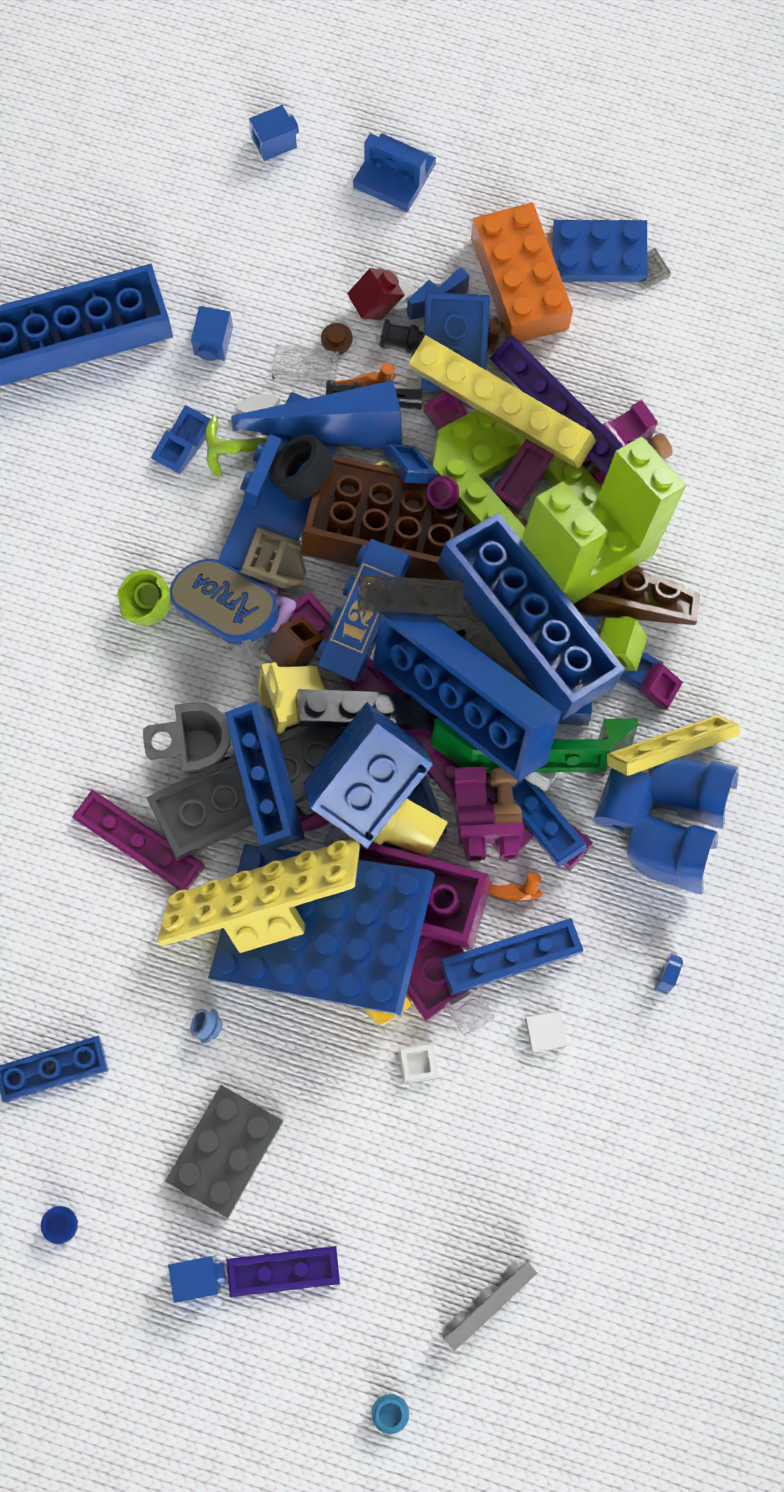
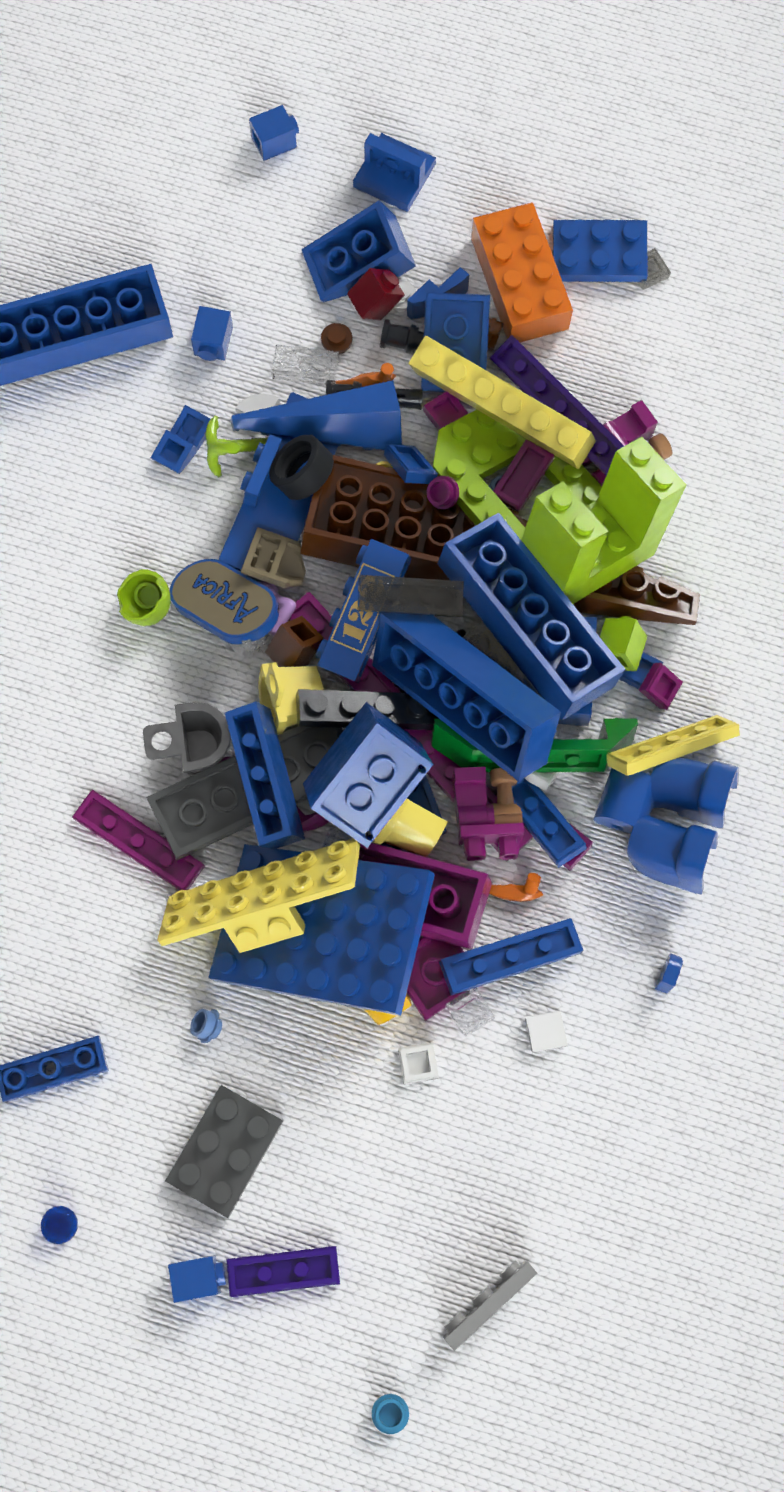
(353, 247): none -> blue slope

